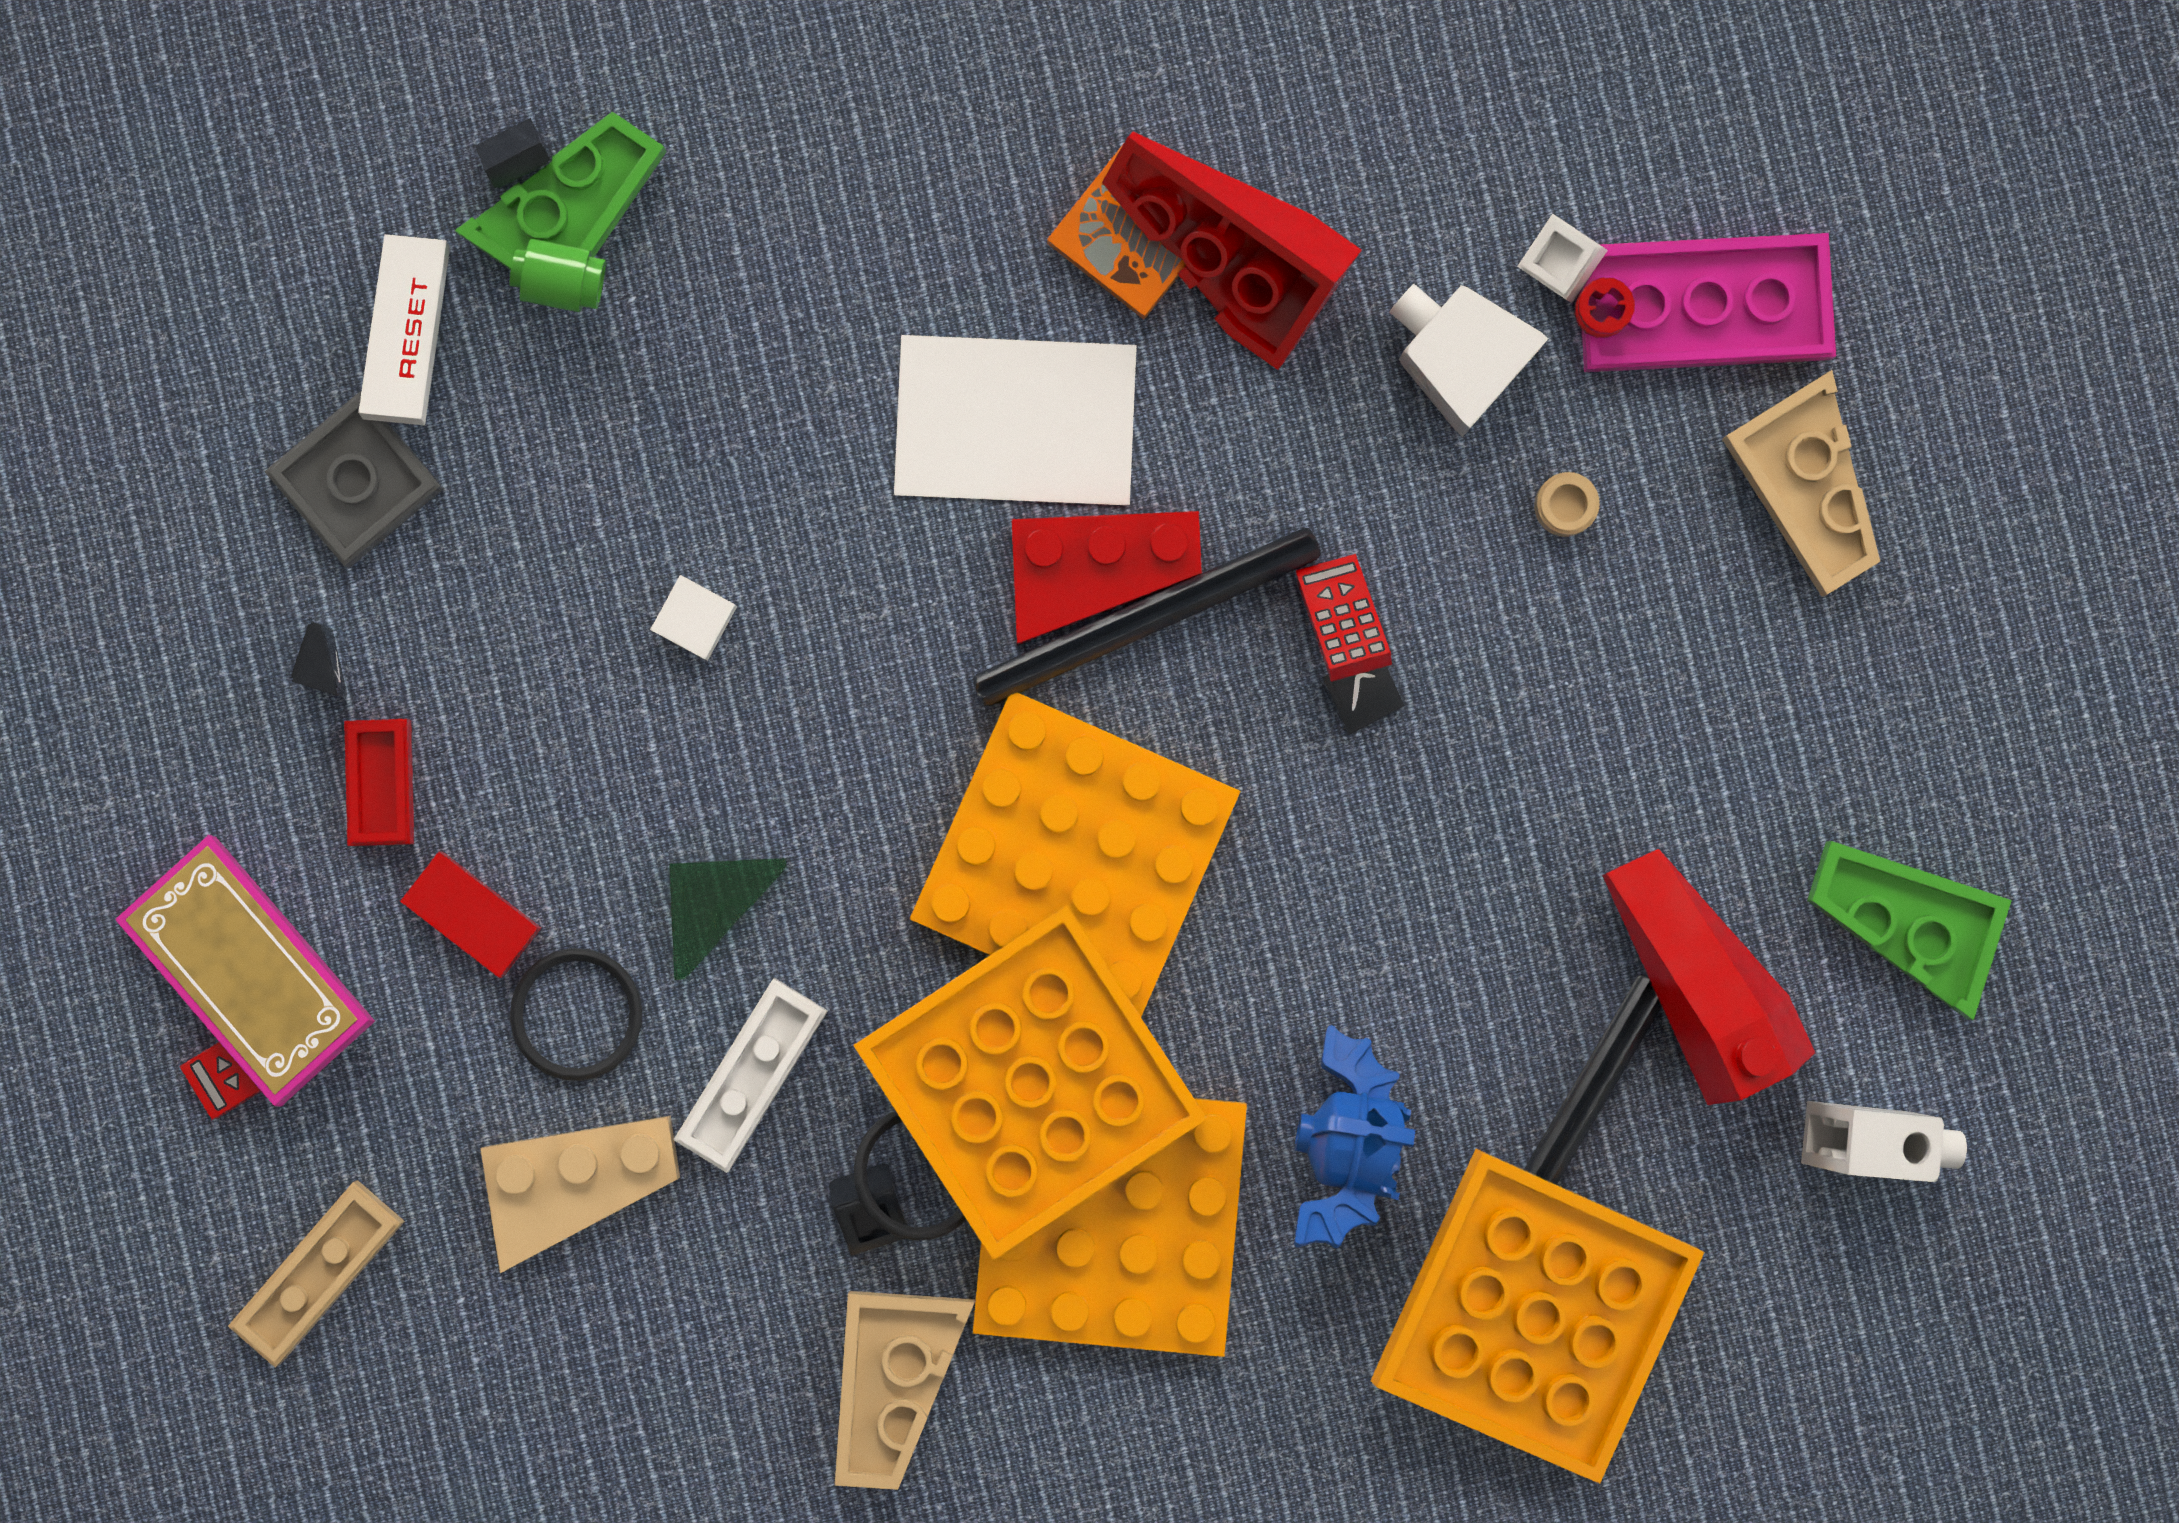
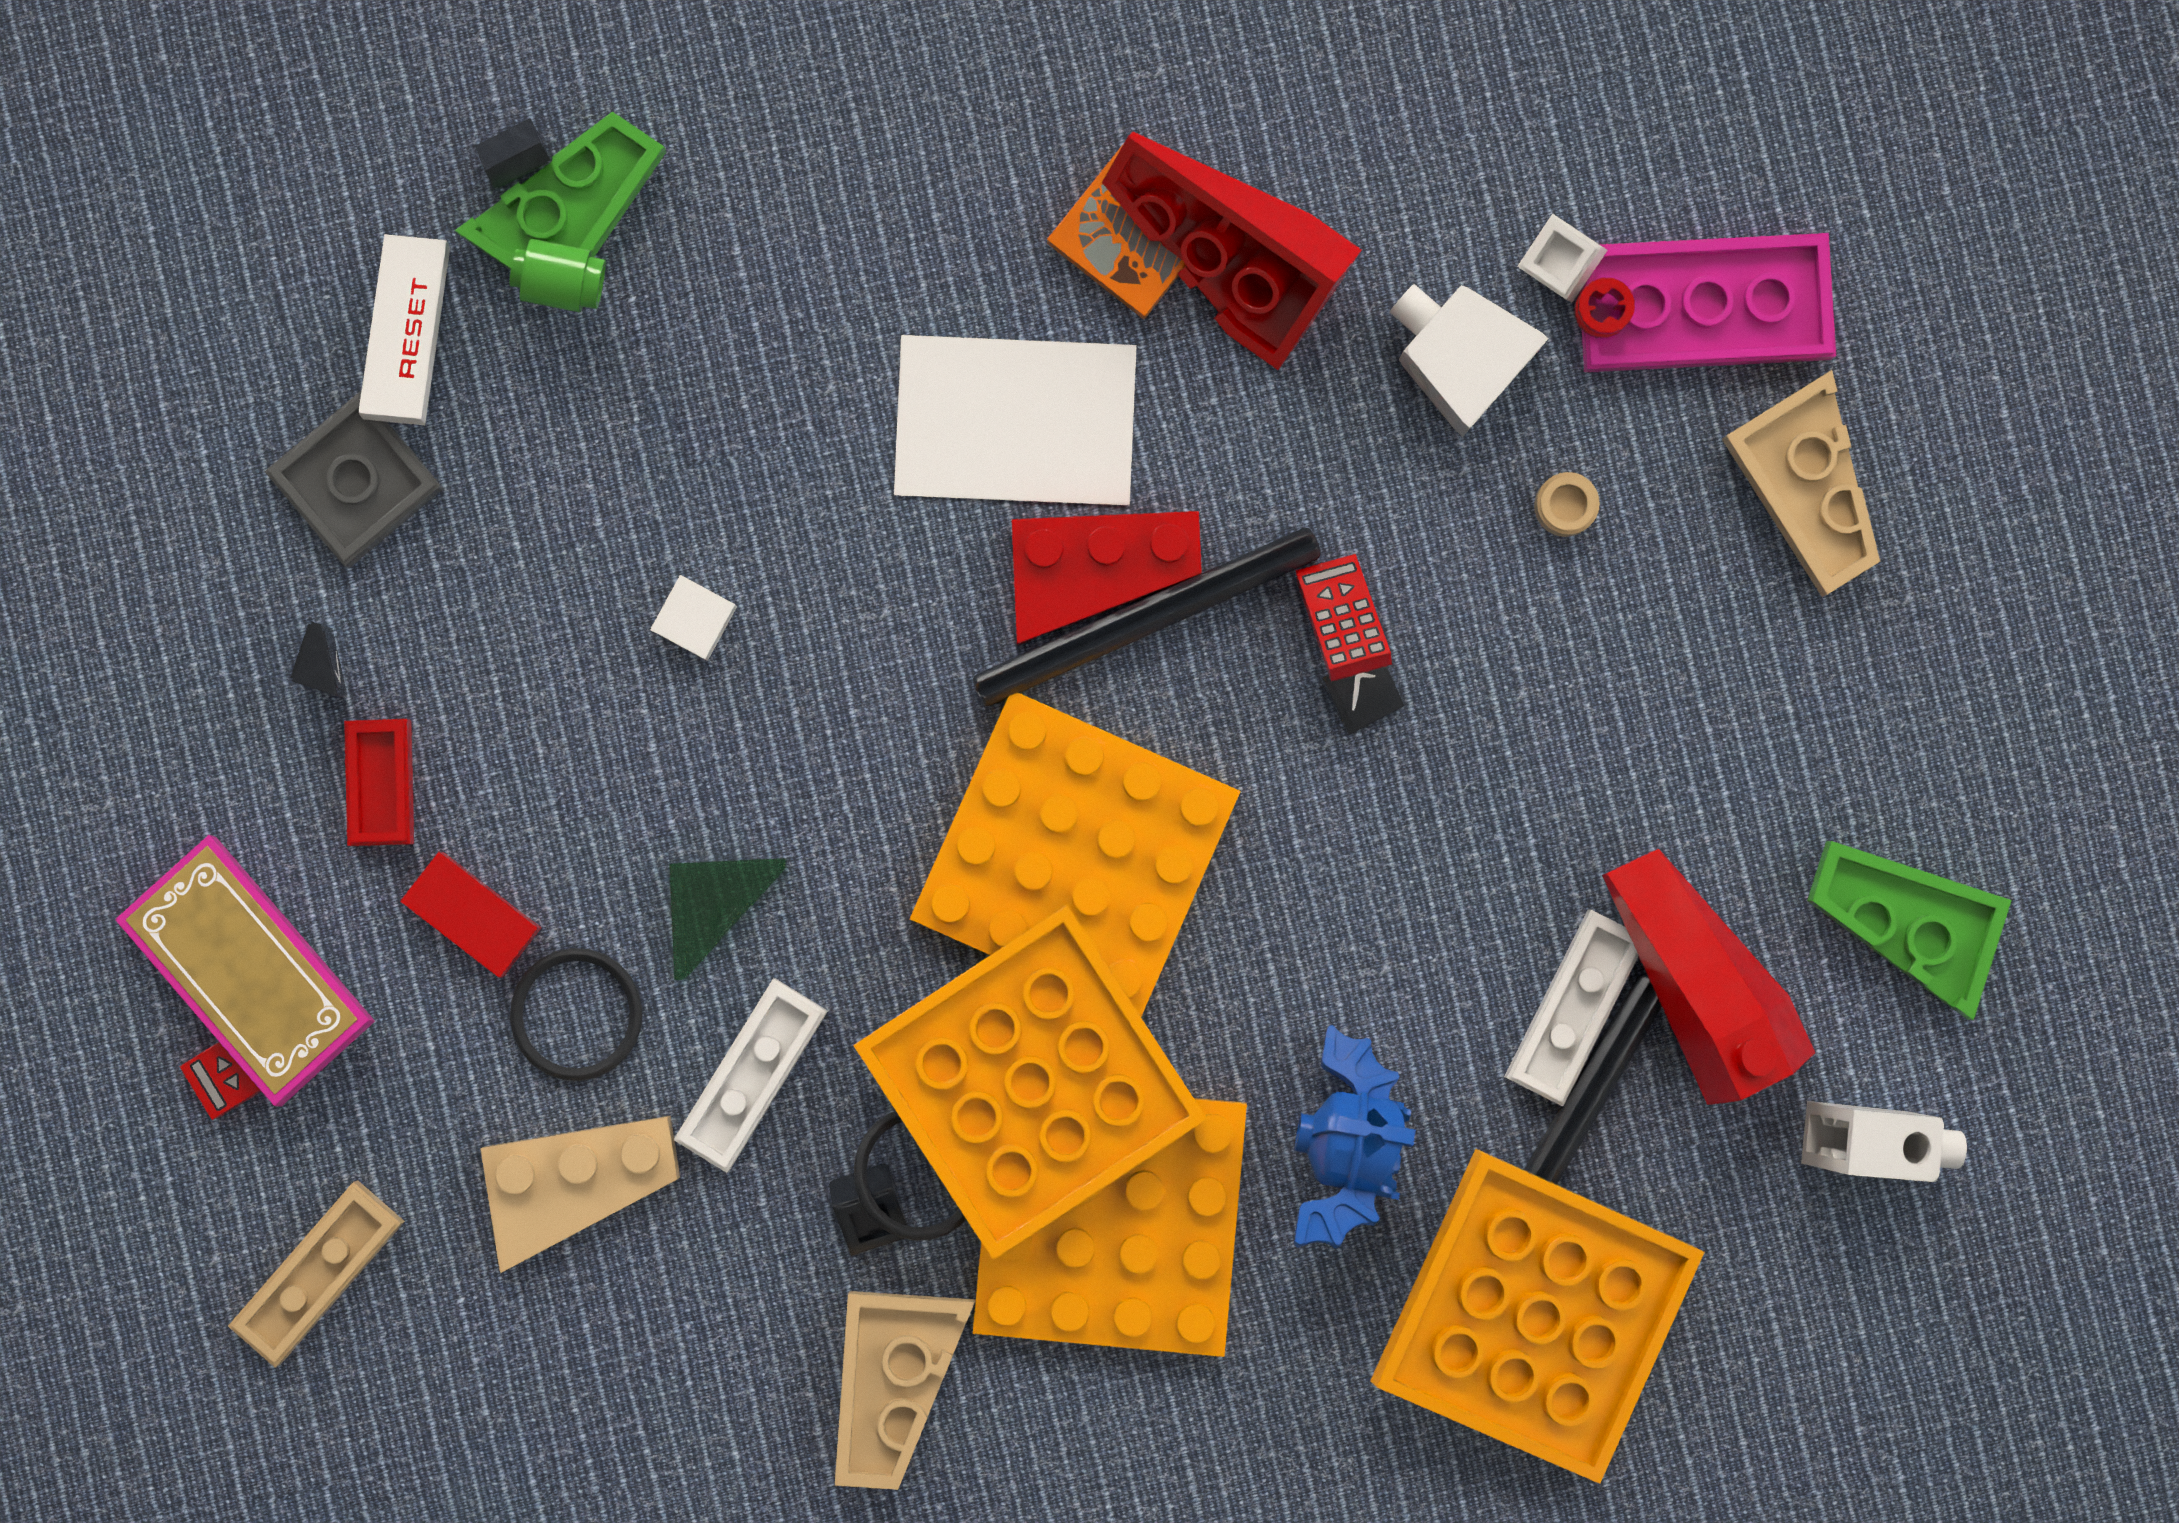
(1574, 1008): none -> white tile

